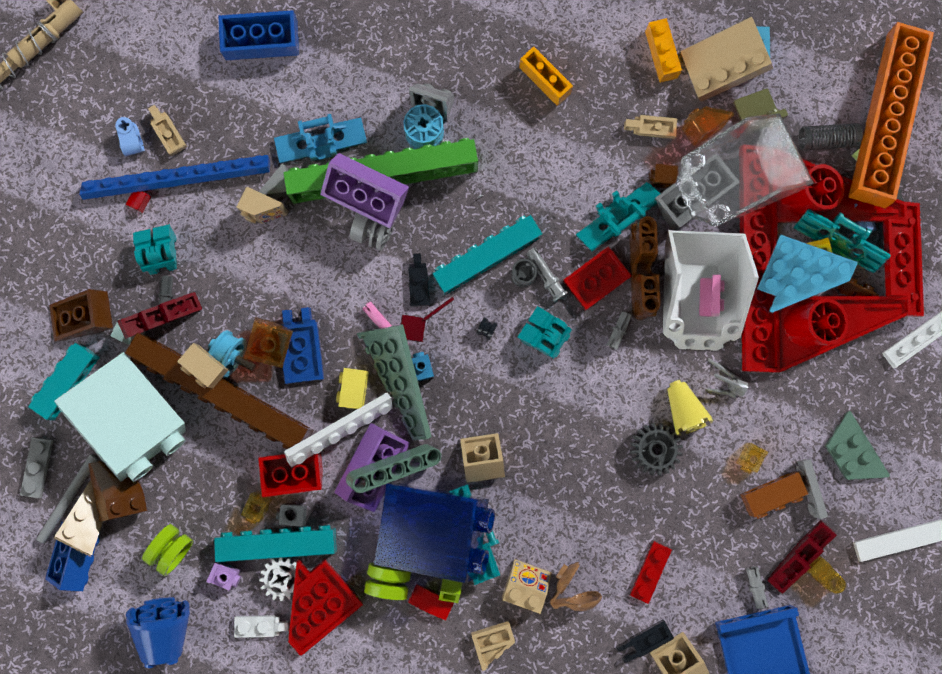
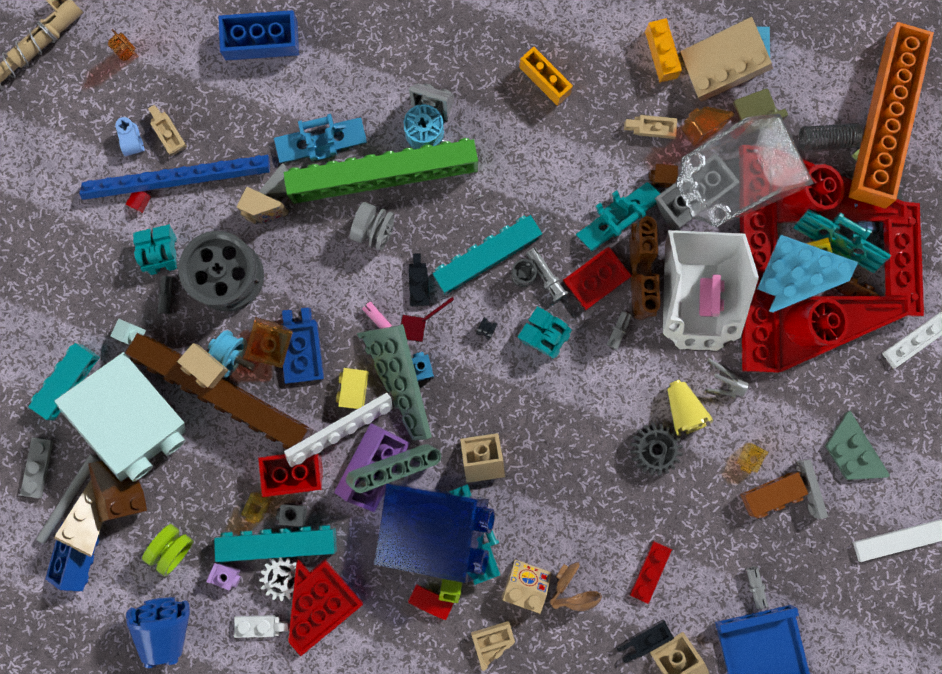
(81, 315): reddish brown slope -> none
(121, 46): none -> clear orange hinge
(159, 315): dark red slope -> none
(239, 292): none -> dark grey wheel
(363, 190): medium lavender slope -> none
(387, 582): lime wheel -> none
(801, 557): dark red slope -> none
(824, 574): clear yellow piece -> none

